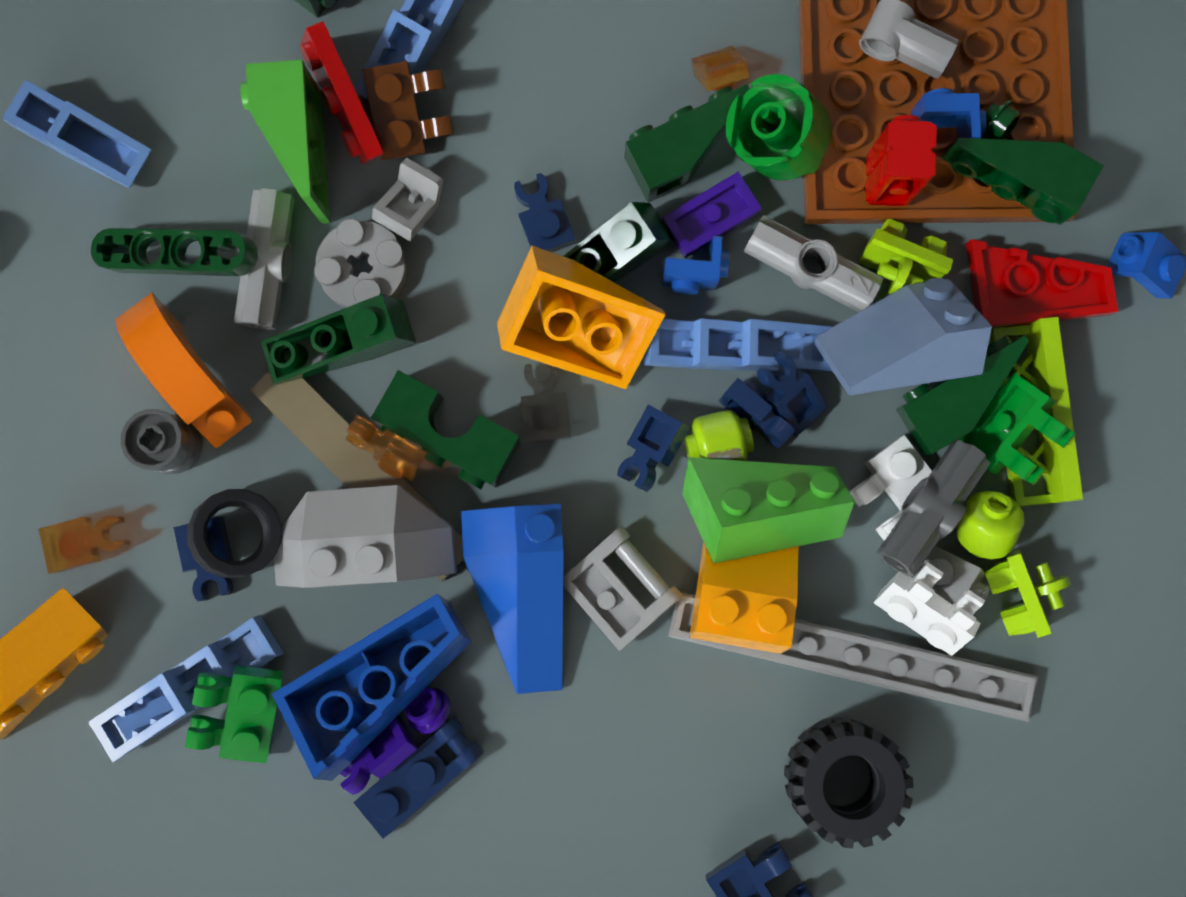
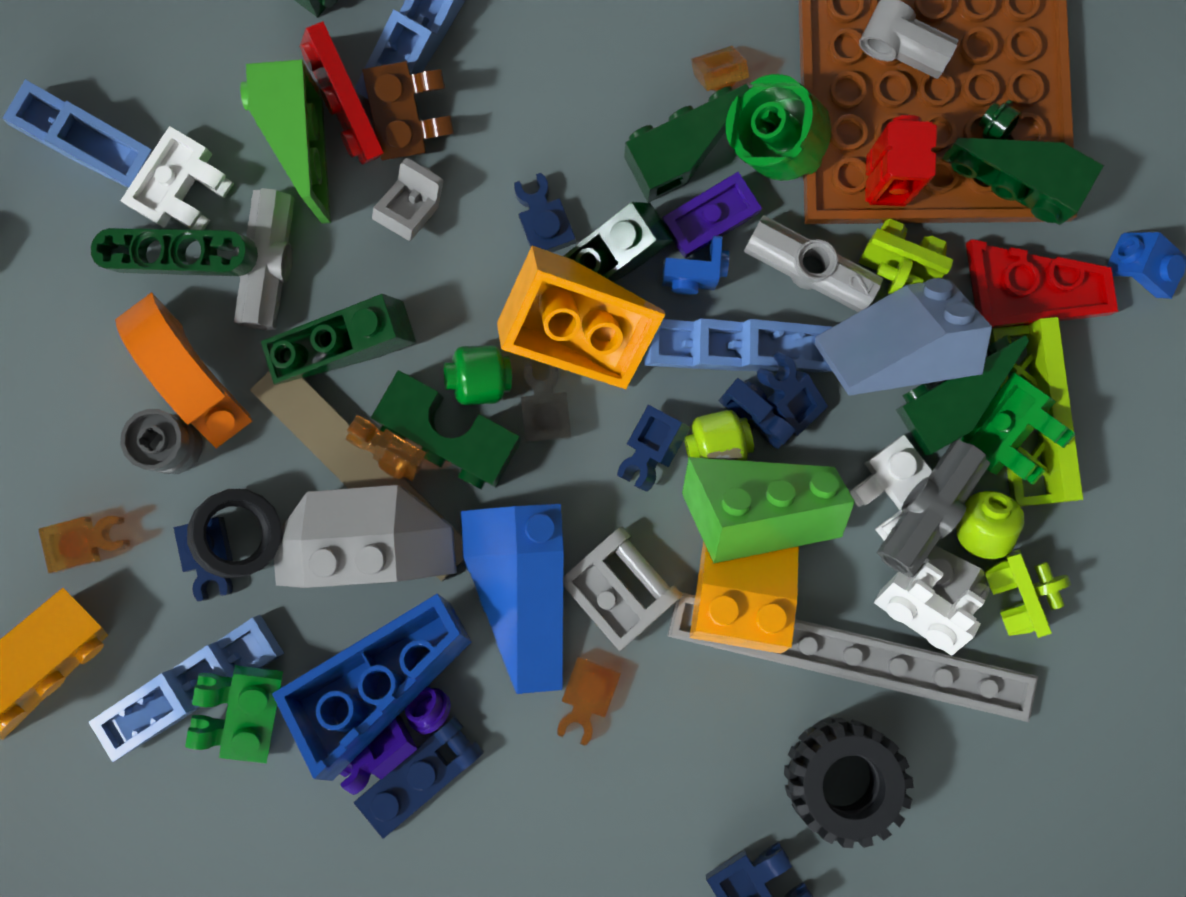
(168, 177): none -> white plate
(352, 241): light grey plate -> none
(478, 375): none -> green head
(588, 692): none -> clear orange plate
(953, 111): blue bracket -> none

